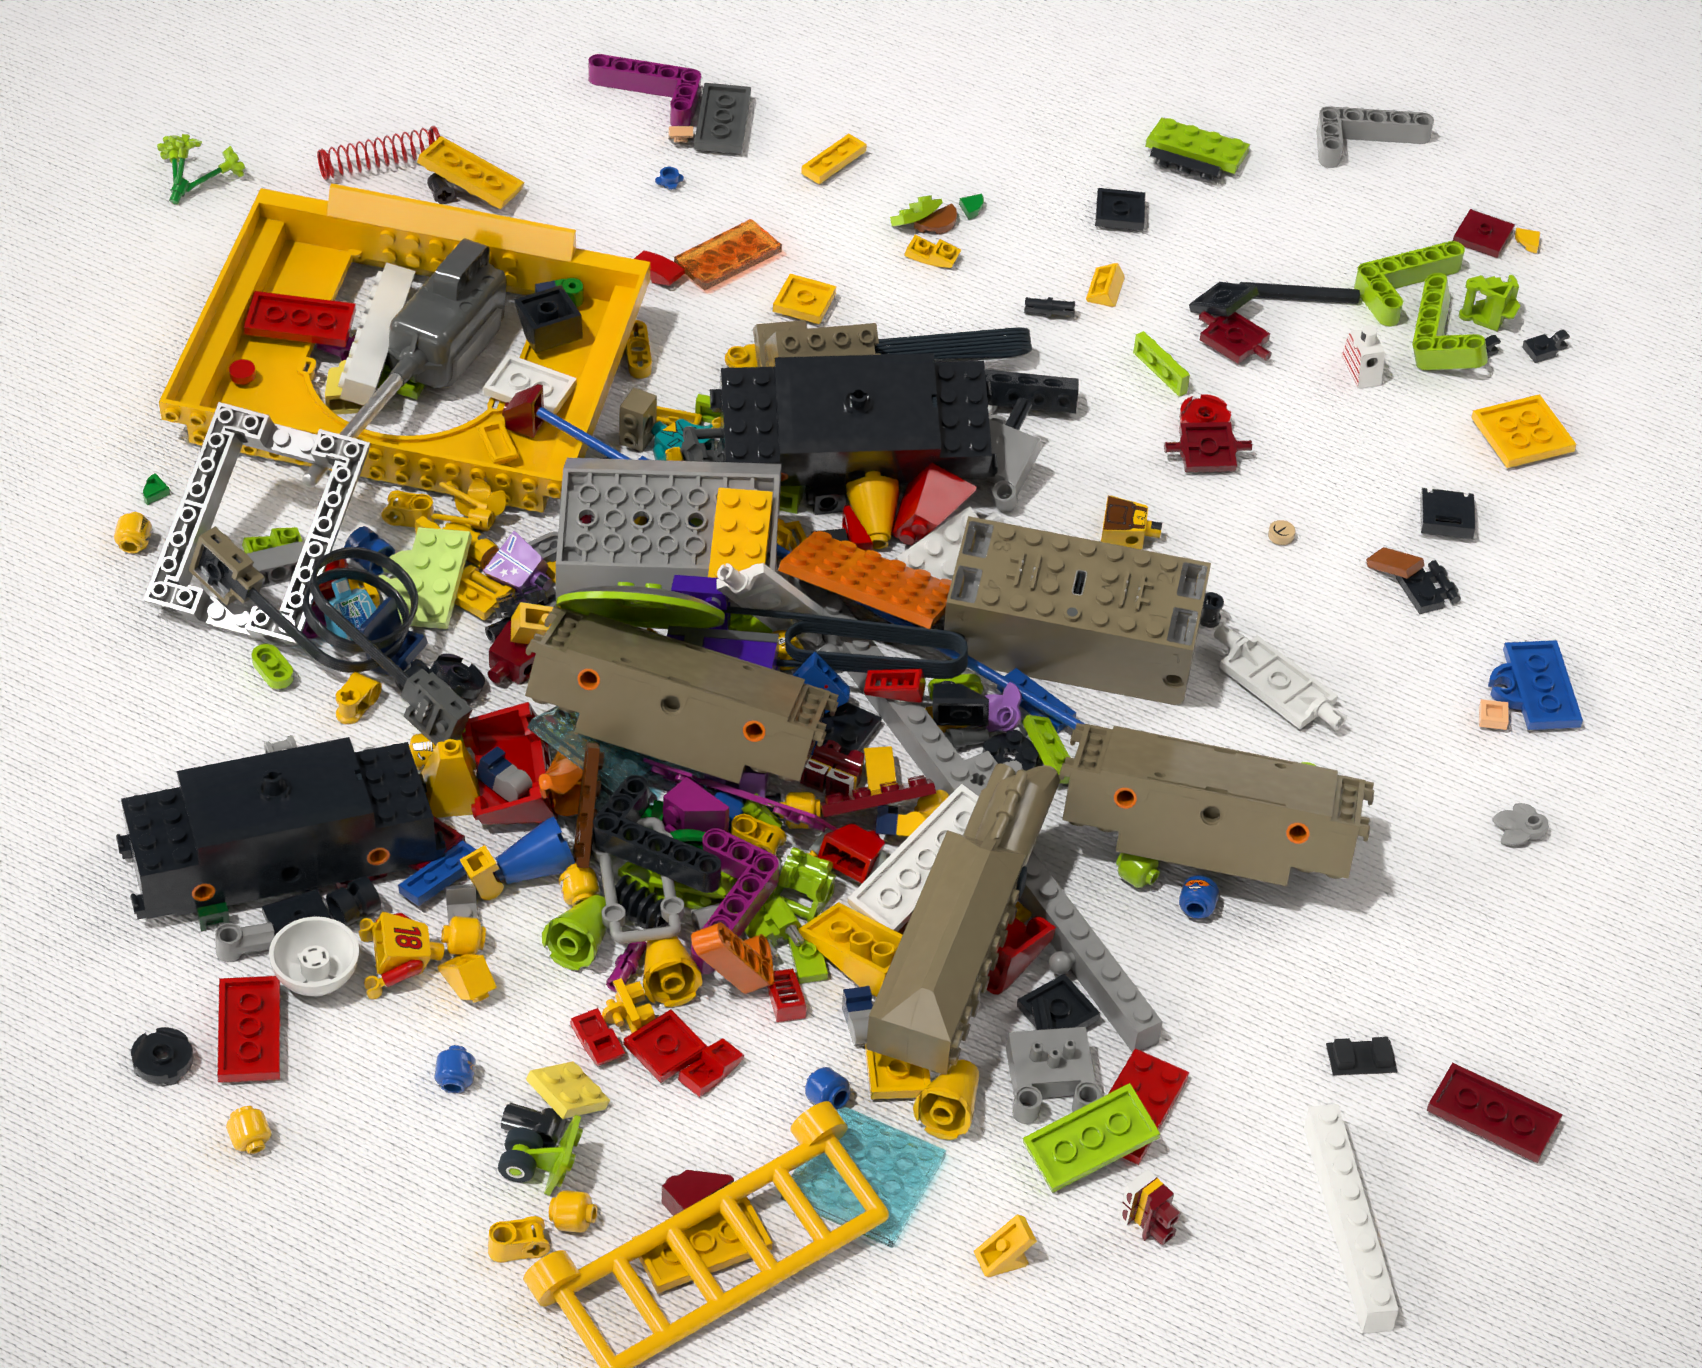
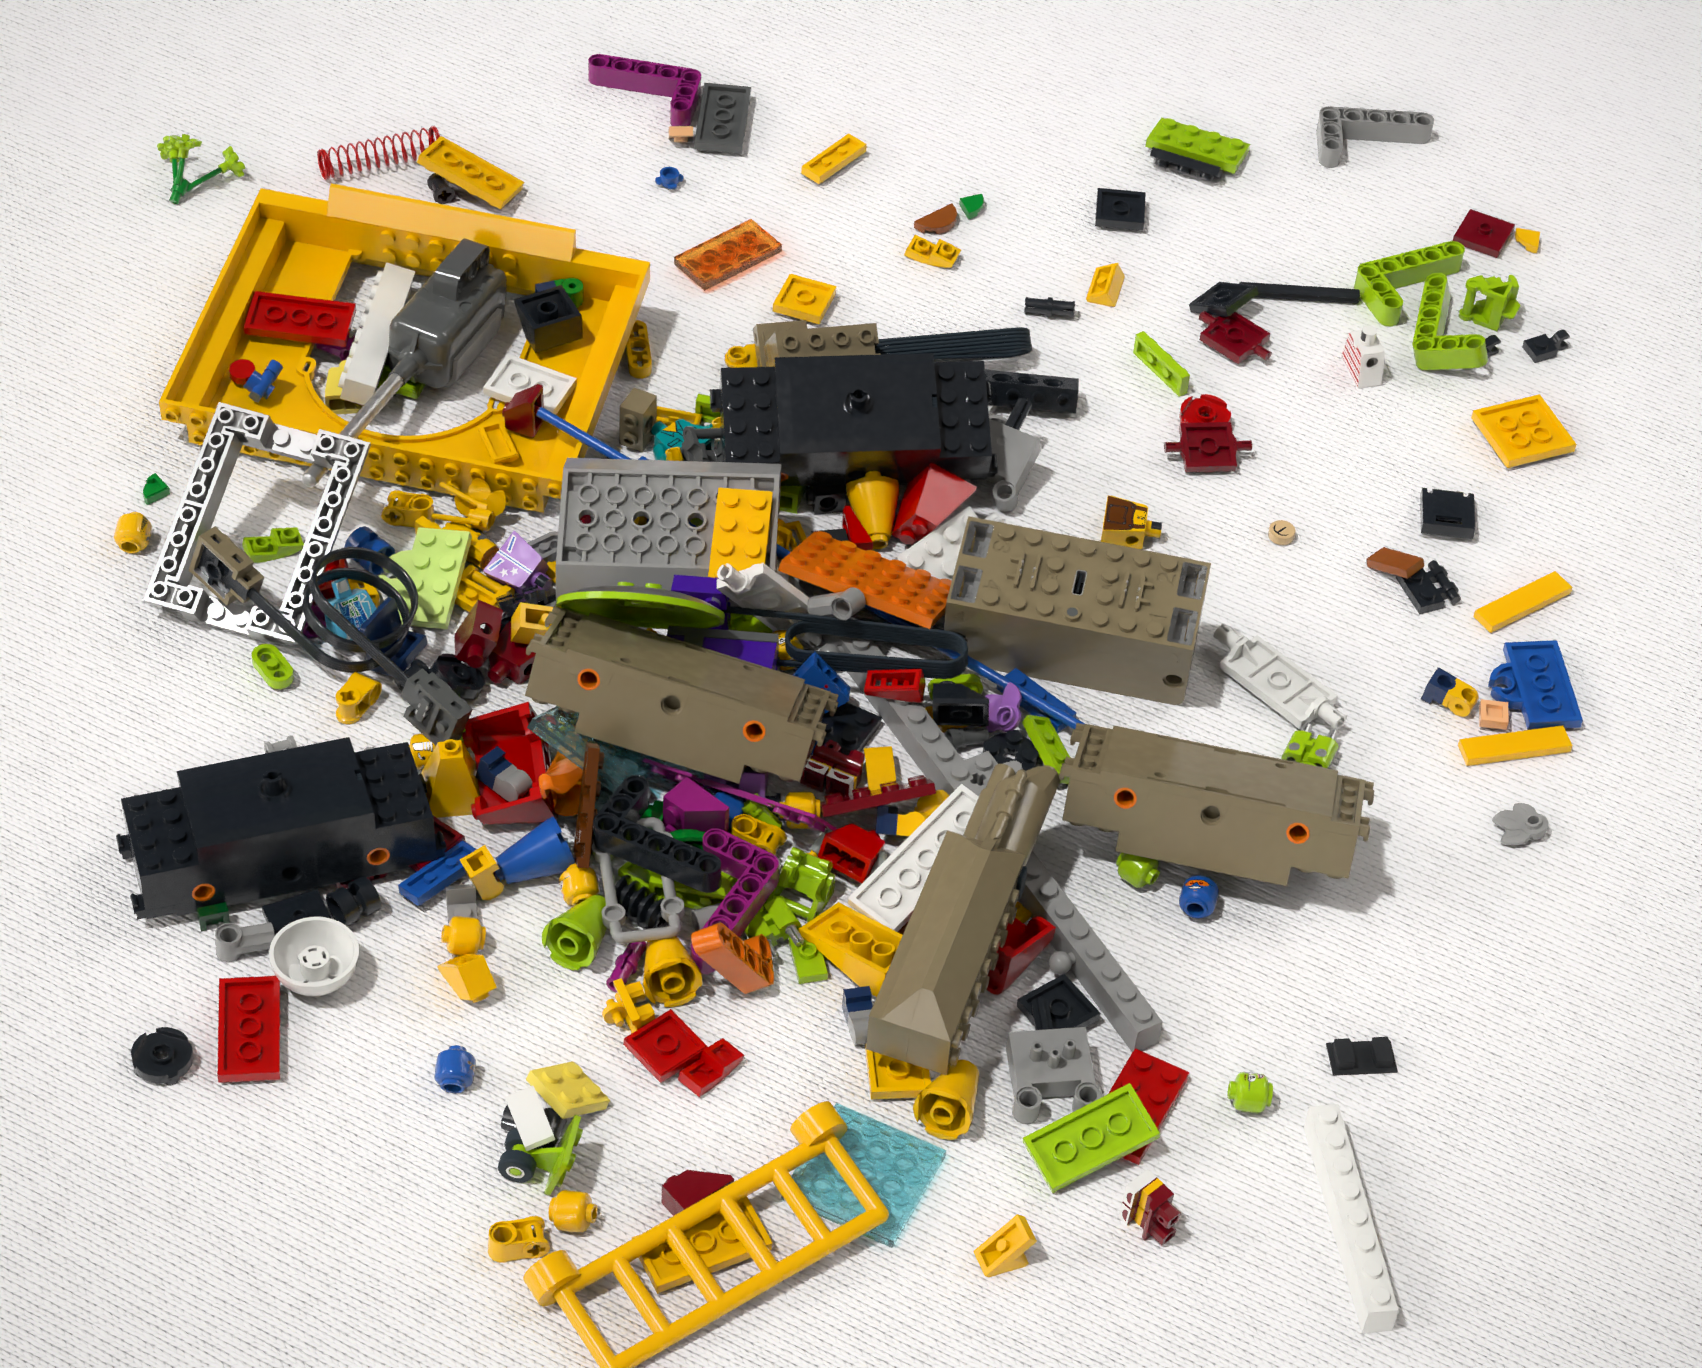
(248, 1129): yellow head -> none
(261, 384): none -> blue plate
(277, 563): light grey beam -> none
(400, 949): torso -> none
(473, 642): none -> dark red torso
(529, 1118): none -> white slope
(596, 1037): red slope -> none
(662, 269): red slope -> none
(791, 1010): red slope -> none
(829, 1086): blue head -> none
(838, 605): none -> light grey piece
(917, 211): lime slope -> none
(1211, 610): black bush -> none
(1250, 1092): none -> lime head
(1307, 749): none -> lime piece
(1450, 693): none -> leg
(1494, 1112): dark red plate -> none
(1514, 745): none -> yellow tile
(1523, 601): none -> yellow tile

